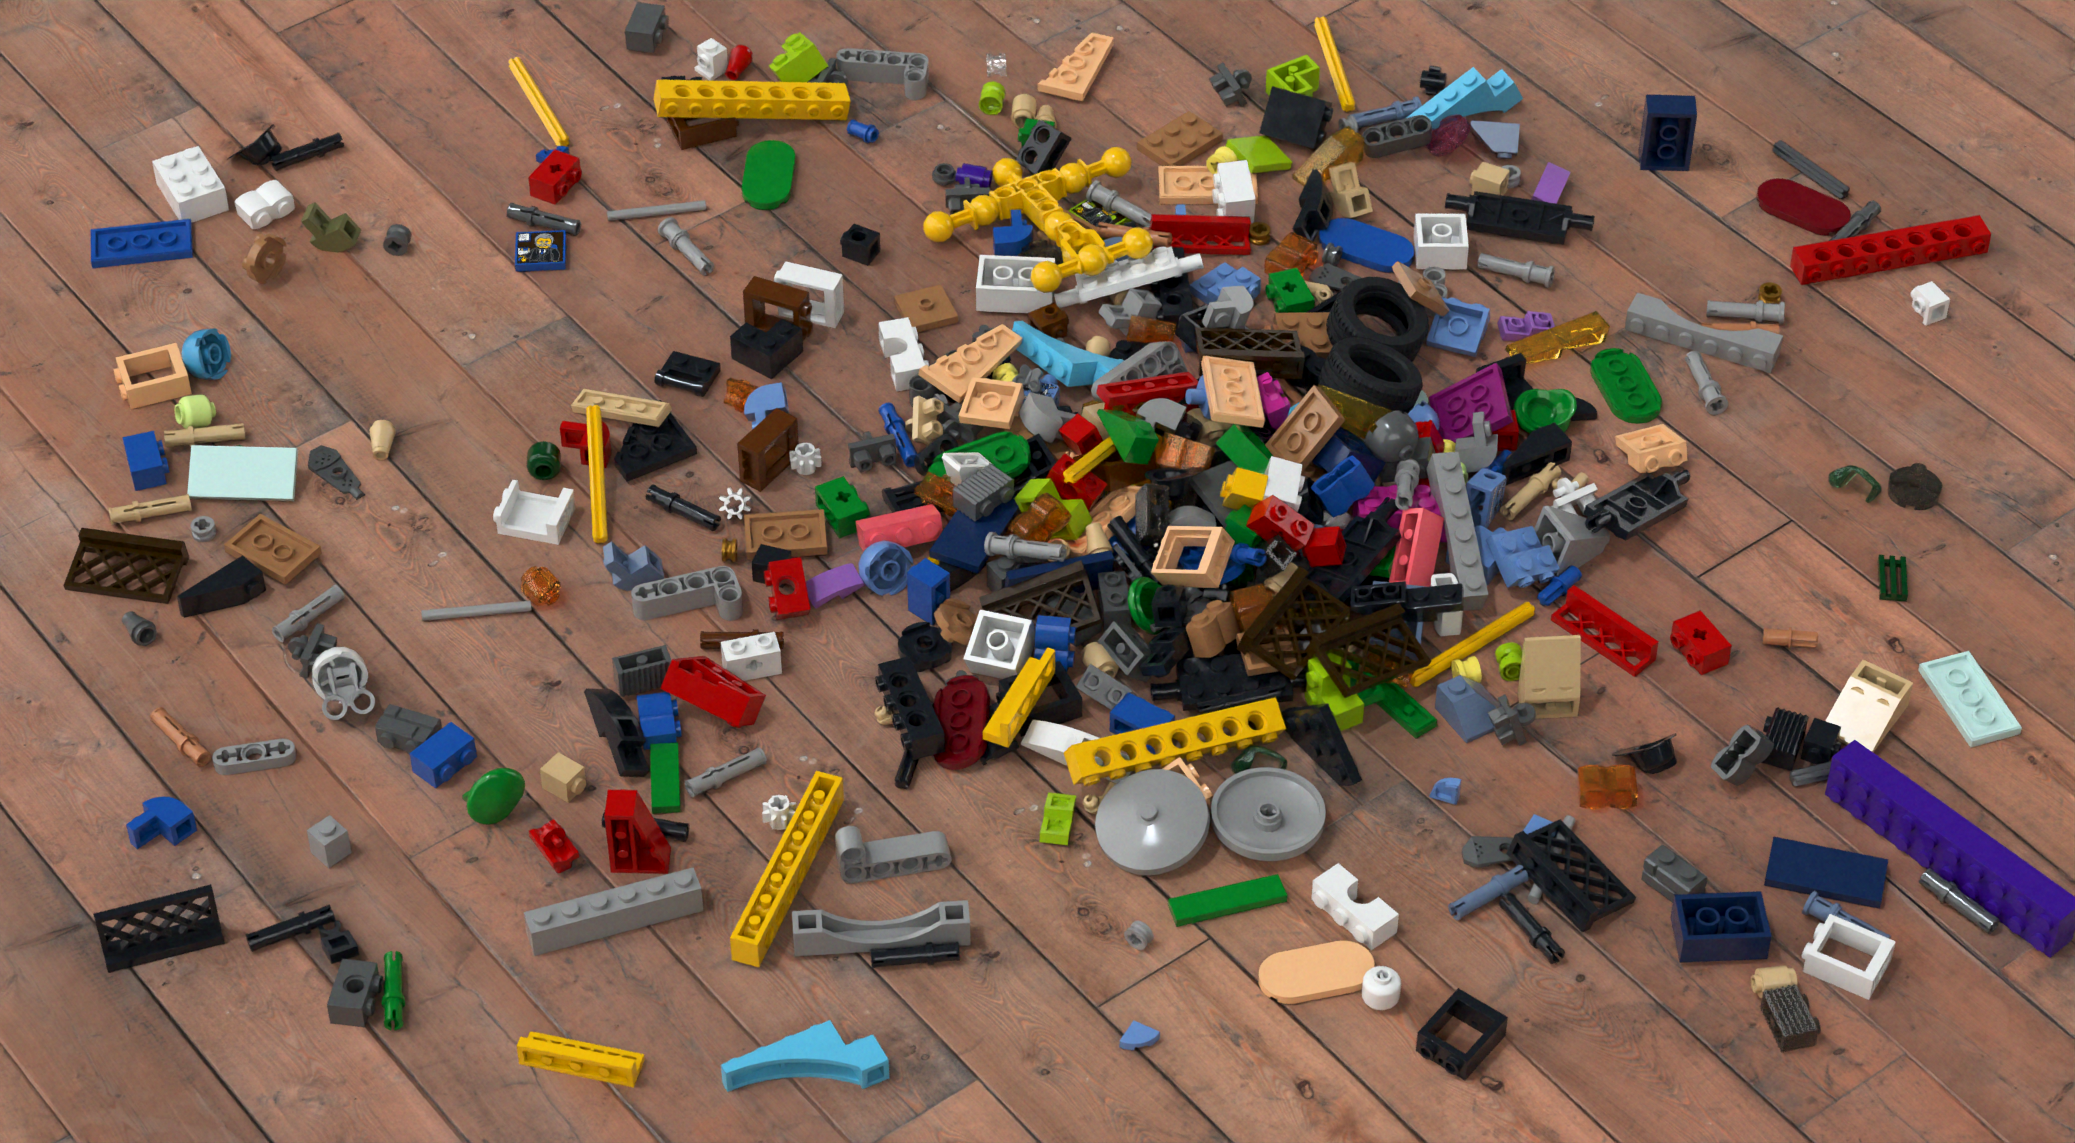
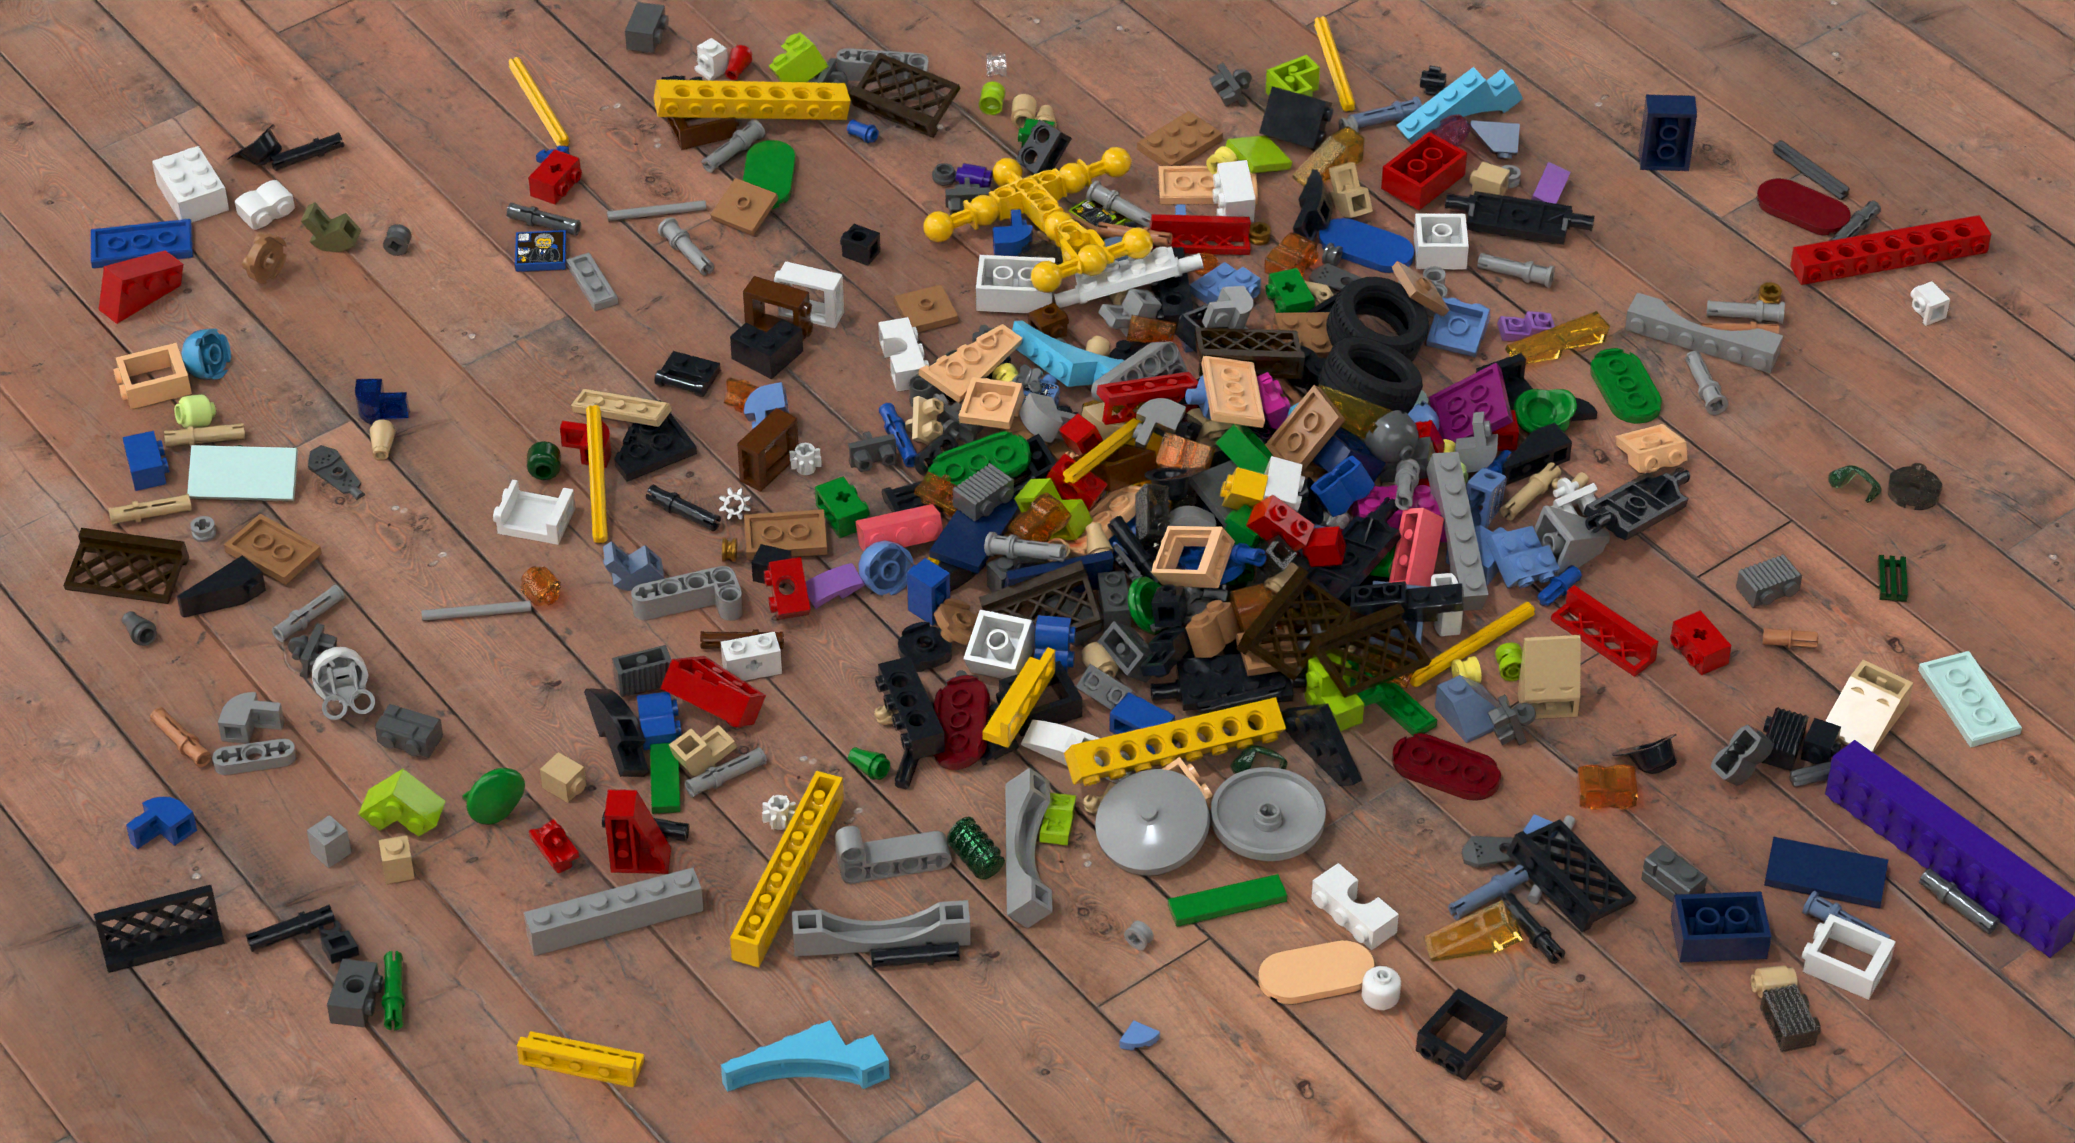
(138, 283): none -> red wedge
(244, 714): none -> light grey brick
(377, 405): none -> clear blue brick
(396, 859): none -> tan brick
(402, 800): none -> lime brick
(443, 755): blue brick -> none
(592, 281): none -> light grey tile
(703, 752): none -> tan brick
(740, 141): none -> light grey pin
(744, 206): none -> medium nougat plate
(871, 763): none -> green cone
(891, 108): none -> dark brown fence
(963, 465): white slope -> none
(975, 848): none -> clear green piece
(1025, 806): none -> light grey arch
(1078, 70): light nougat wing -> none
(1131, 436): green slope -> none
(1209, 262): none -> clear orange tile
(1406, 128): dark grey beam -> none
(1424, 170): none -> red brick
(1446, 767): none -> dark red tile
(1447, 790): medium blue tile -> none
(1476, 934): none -> clear yellow slope
(1768, 581): none -> dark grey brick

